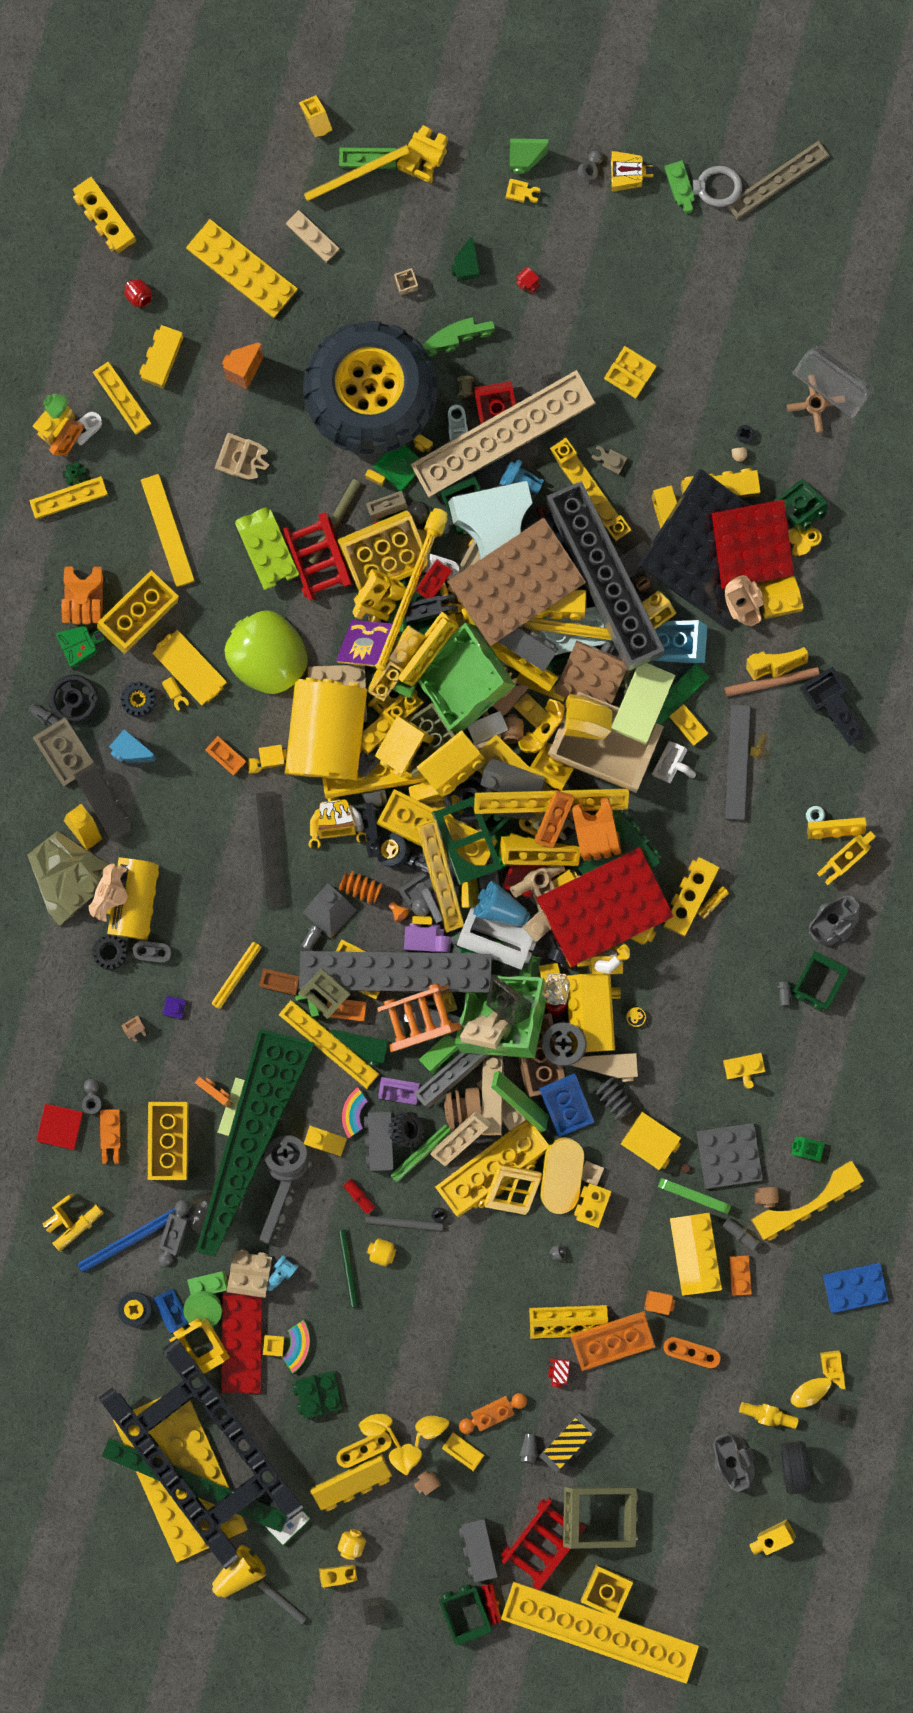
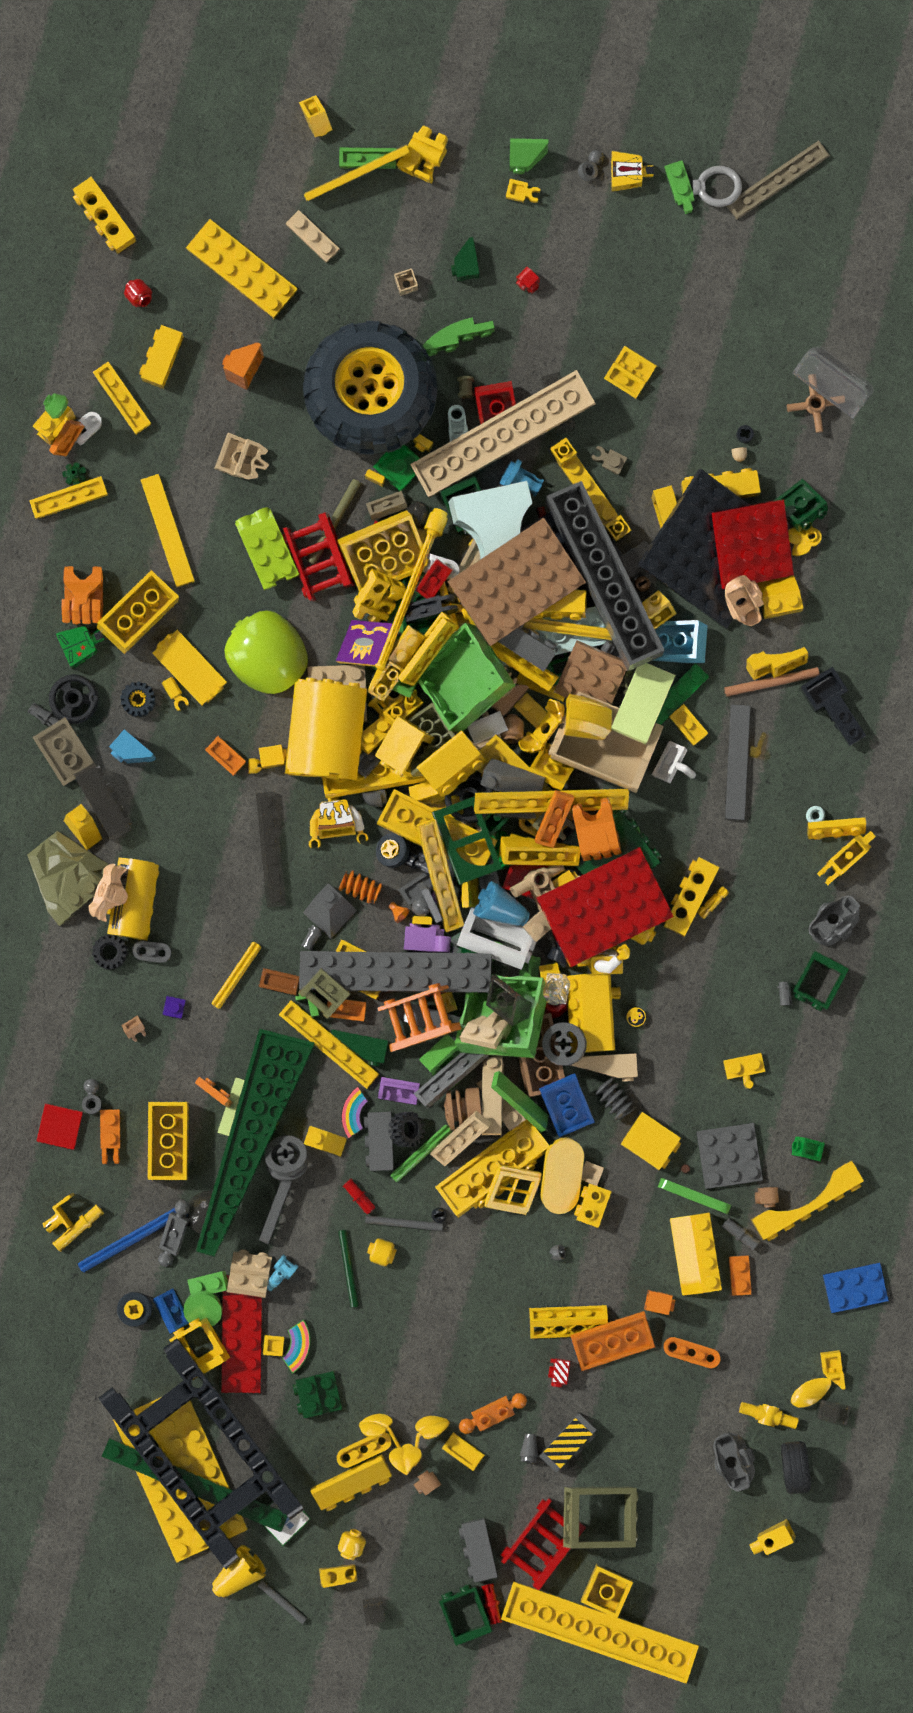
(371, 832): black hinge -> none

